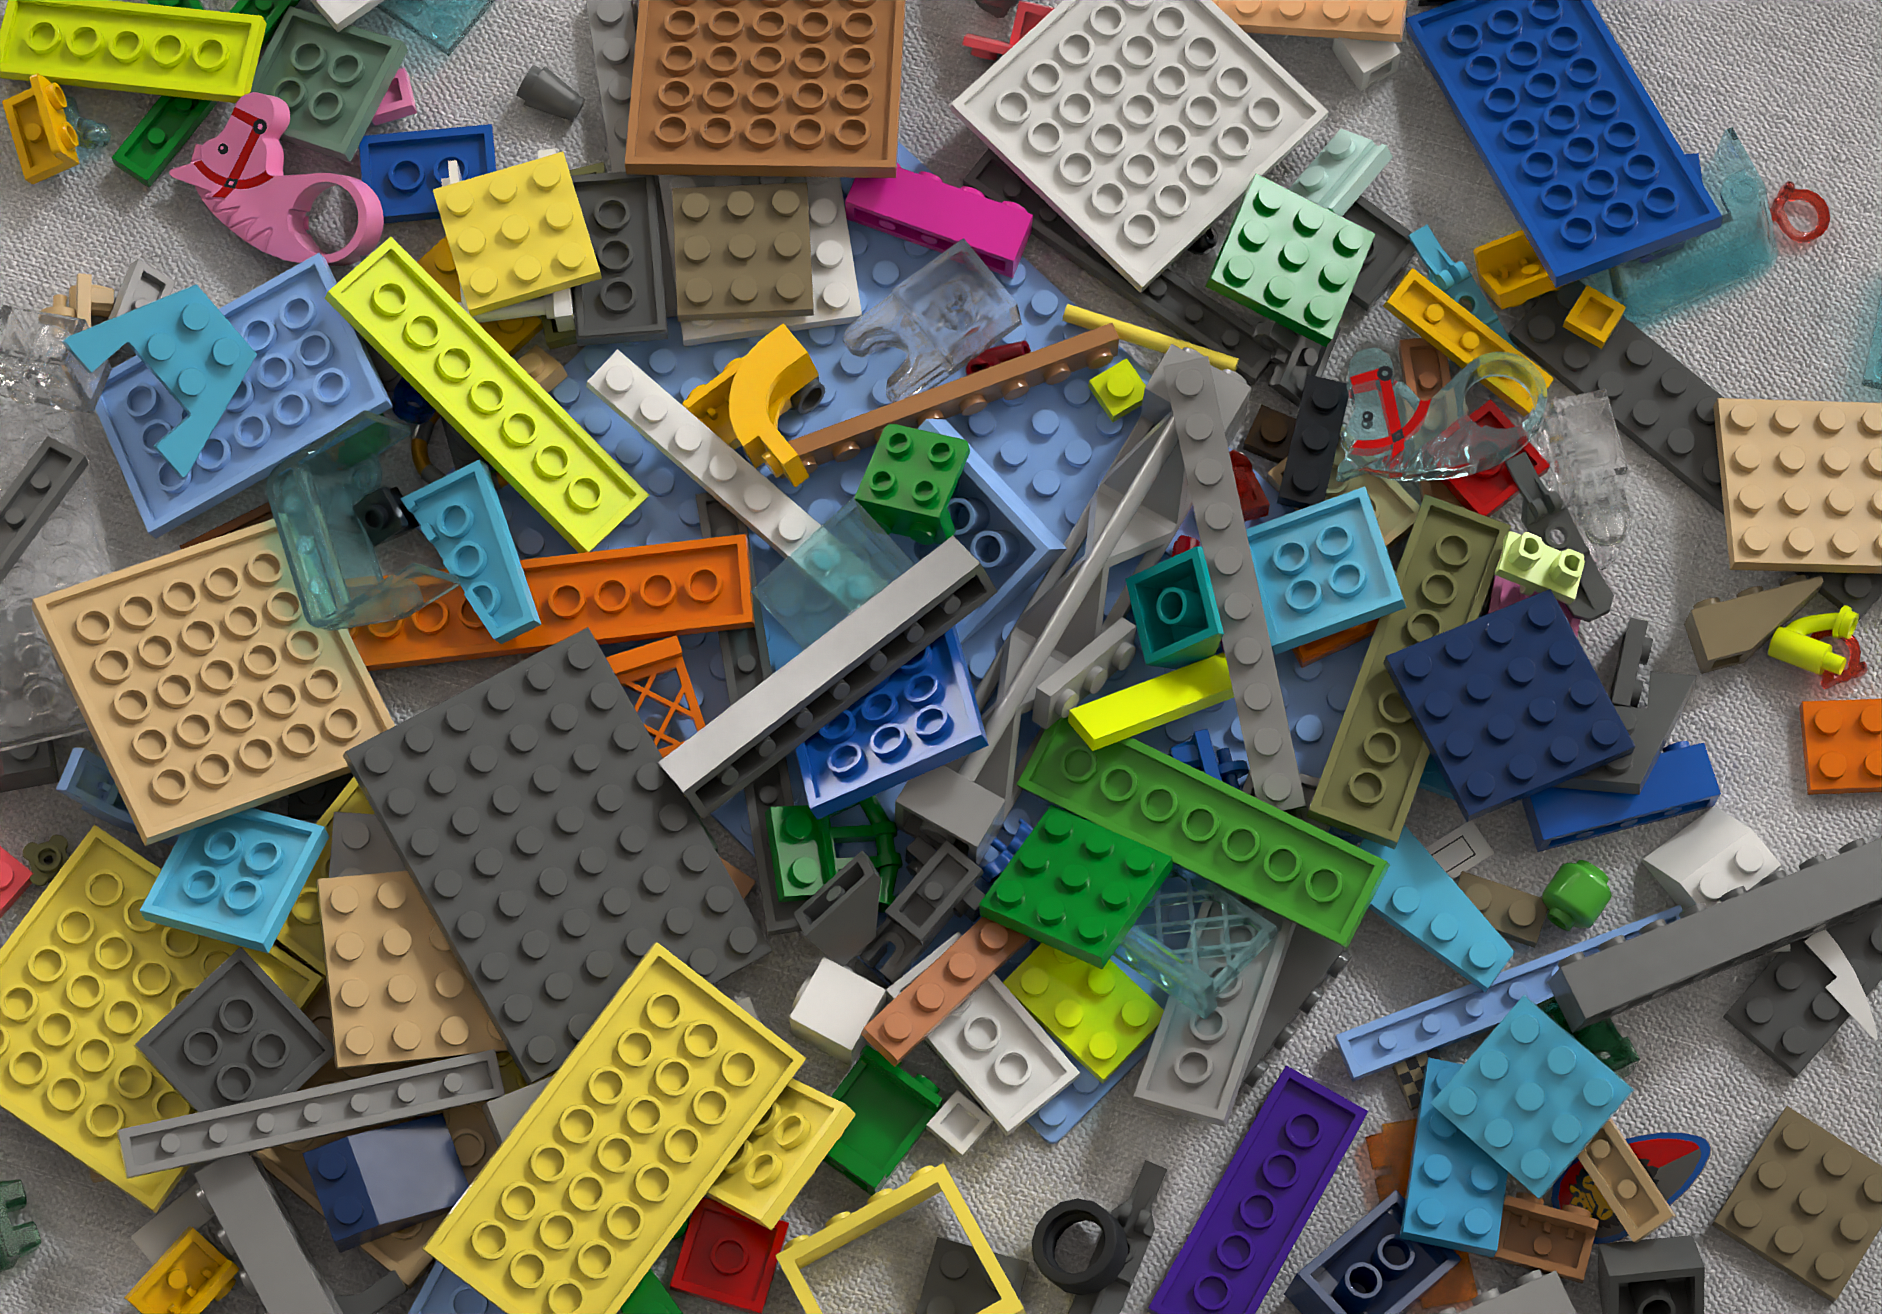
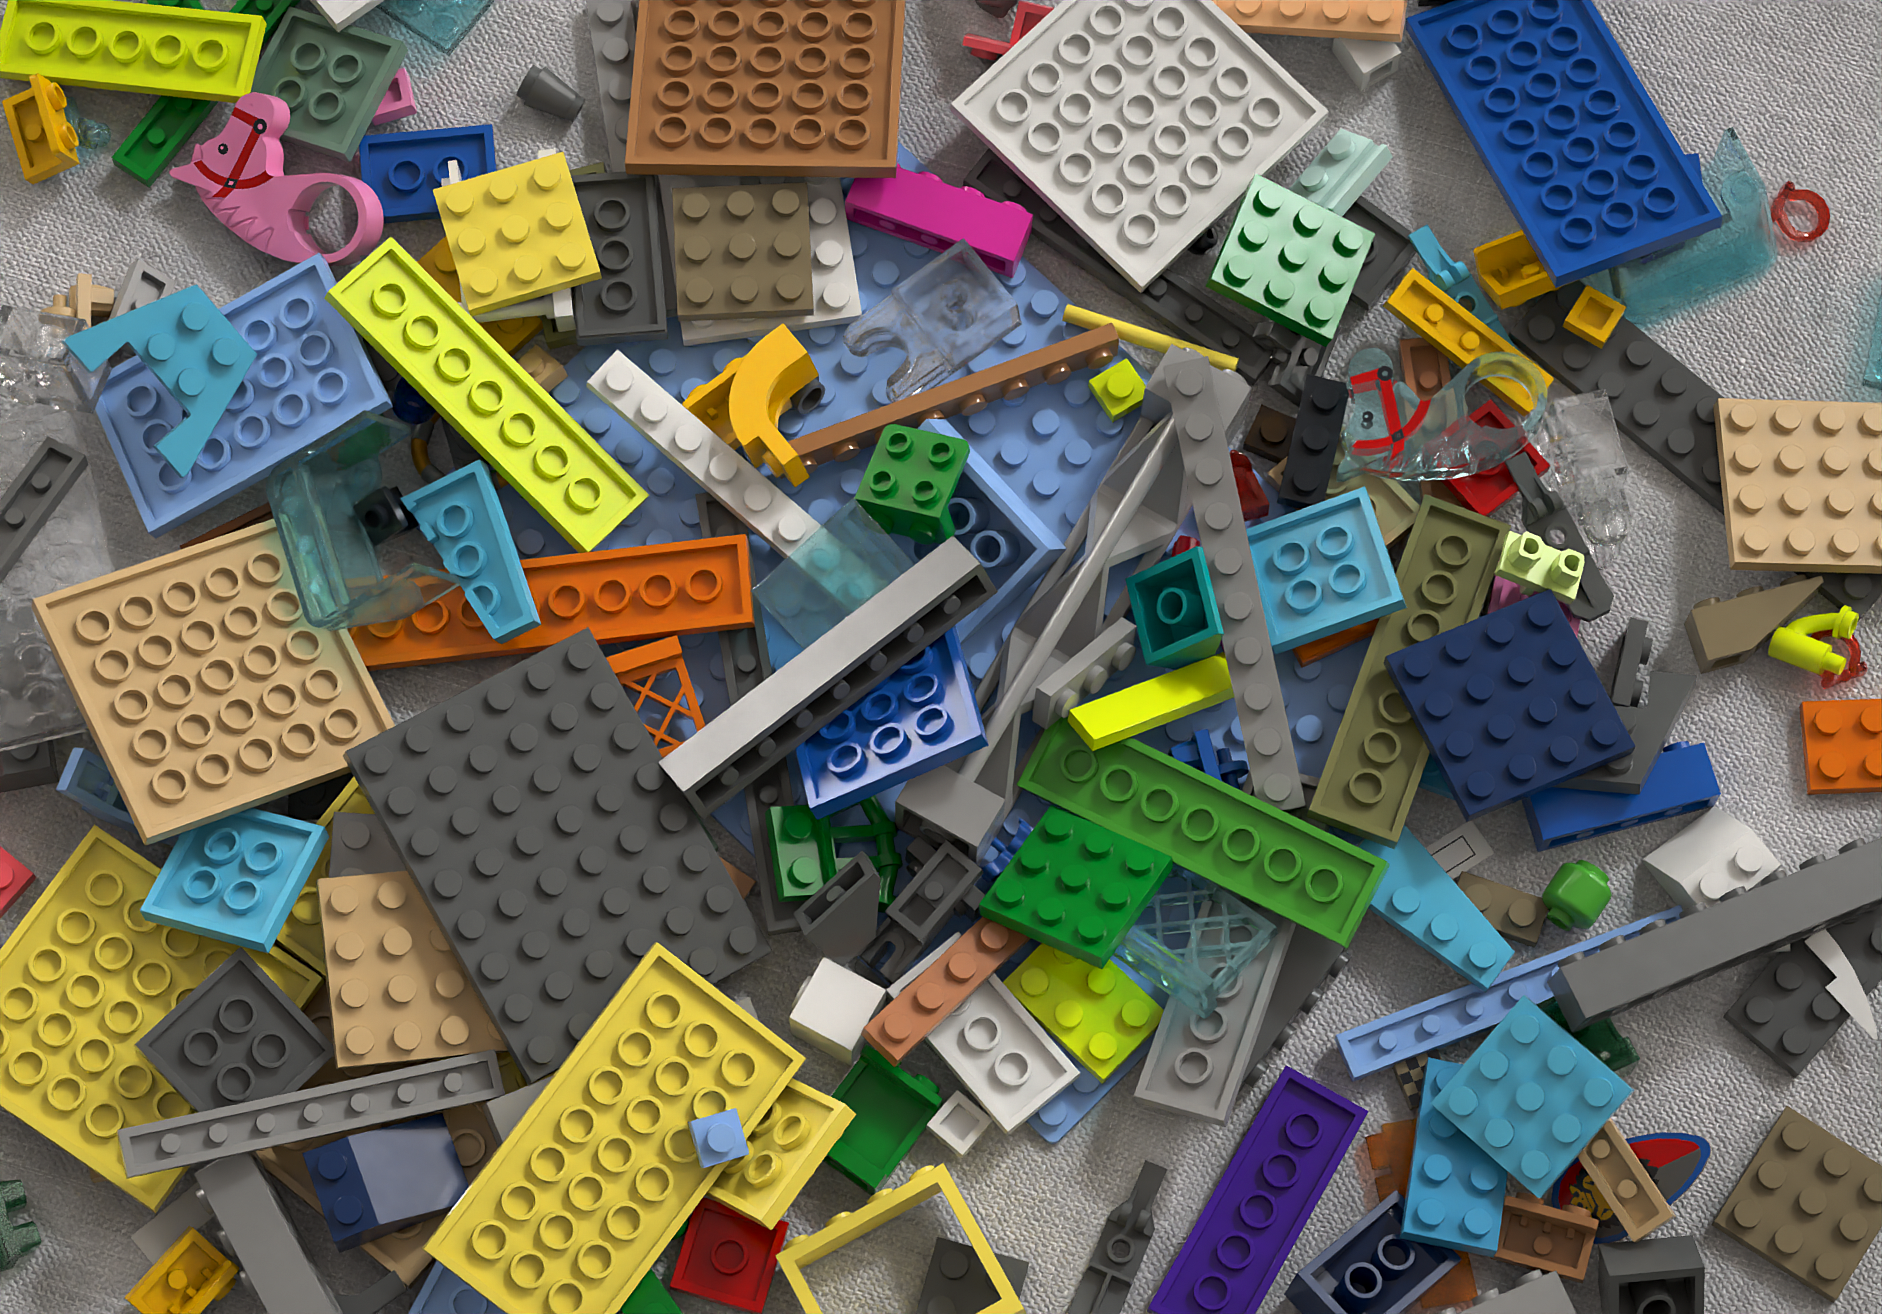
(36, 856): olive plate -> none
(718, 1138): none -> light blue plate
(997, 355): dark red arm -> none
(1053, 1225): black tyre -> none

